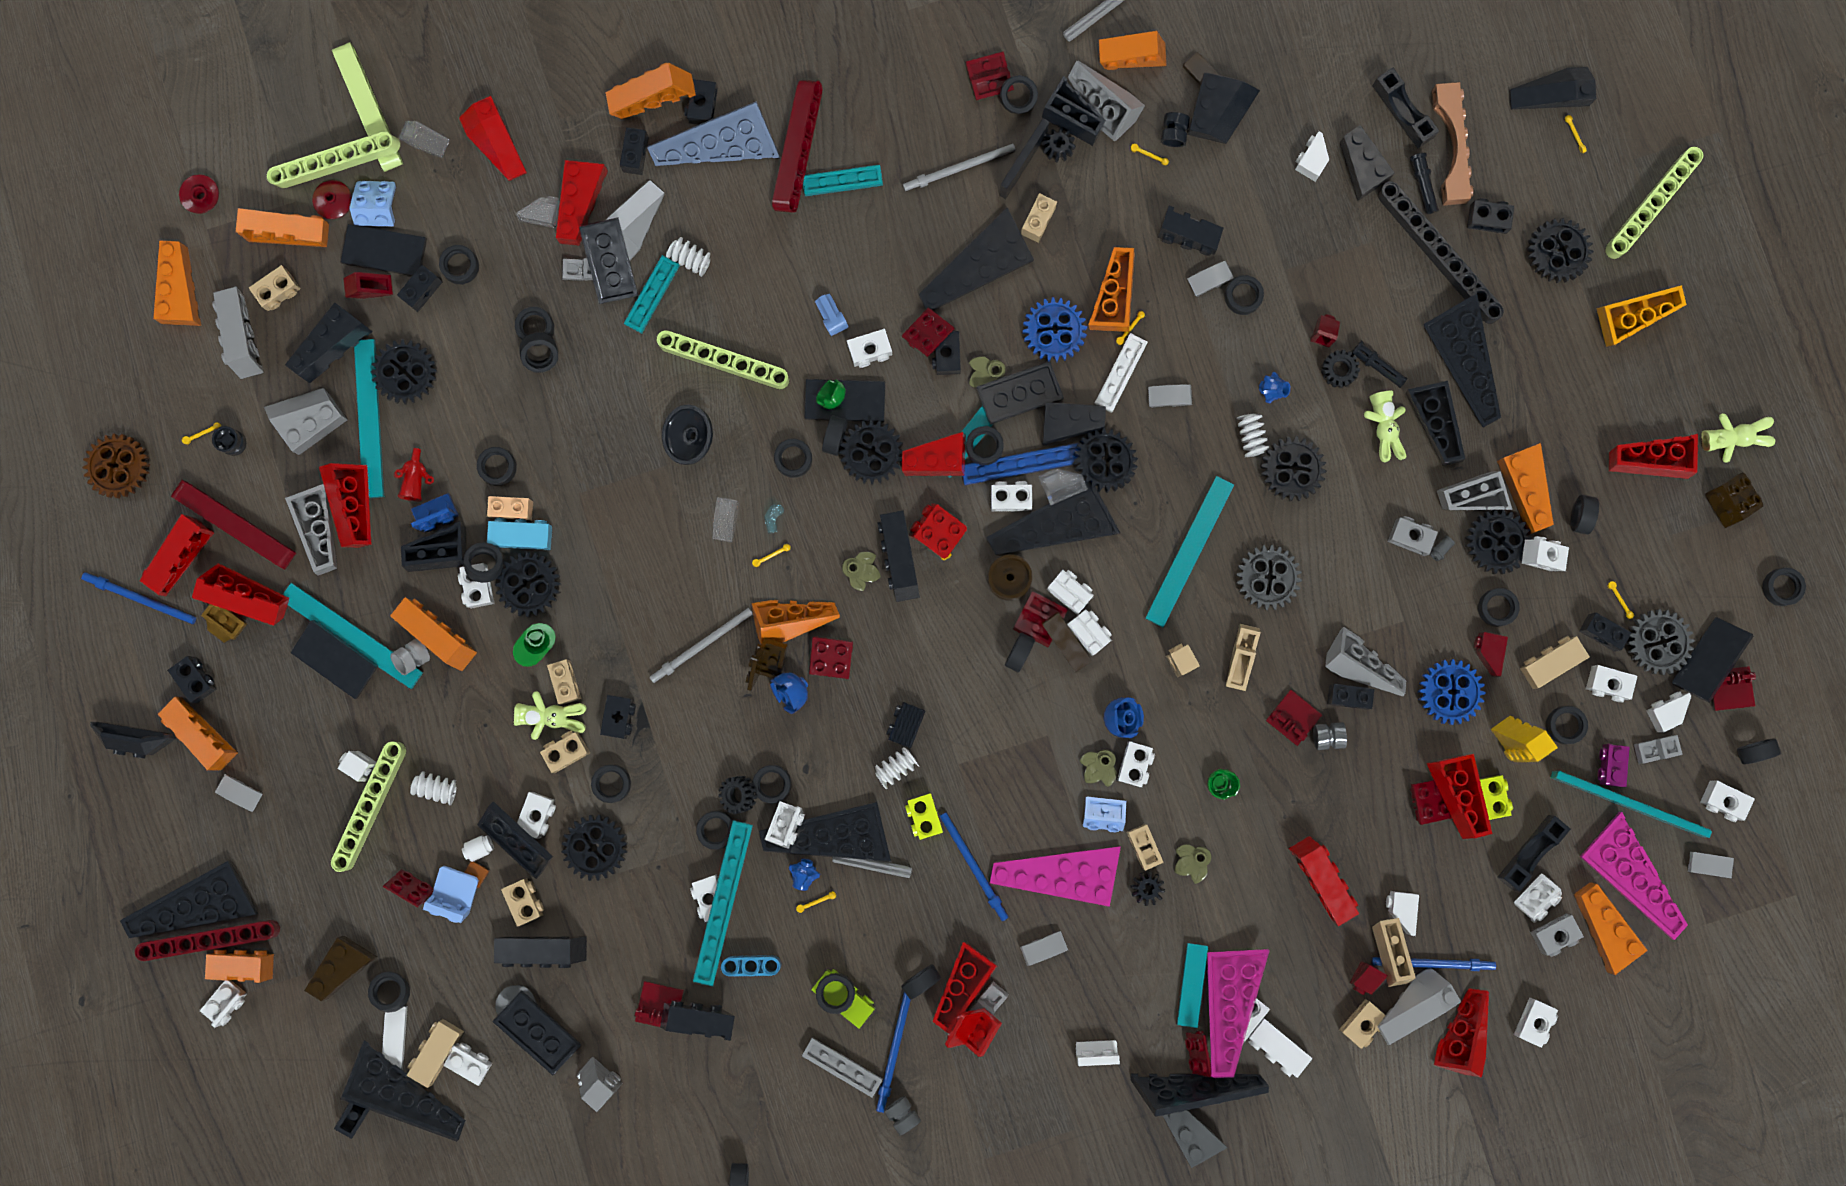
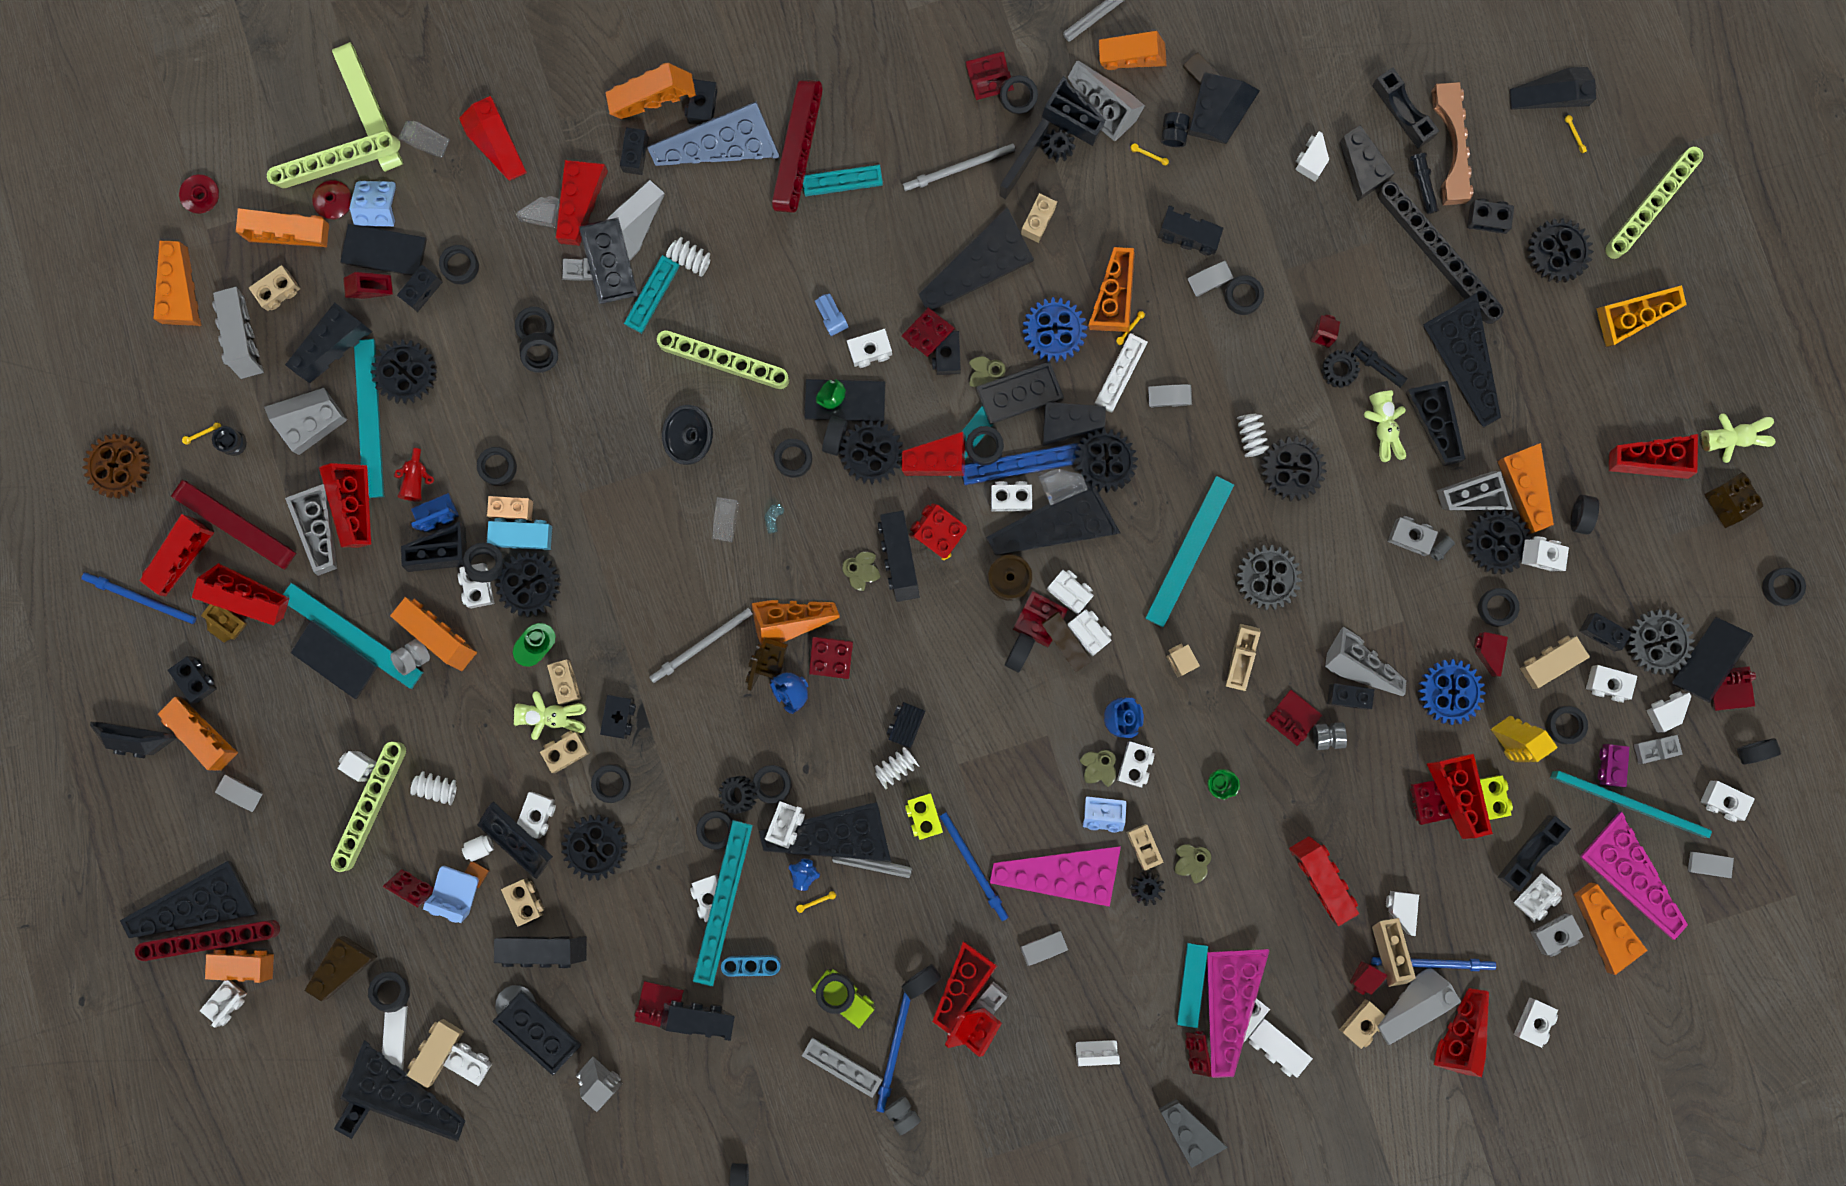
(756, 563): yellow hinge -> none
(1194, 1091): black wing -> none
(1274, 387): blue rock -> none
(1612, 586): yellow hinge -> none

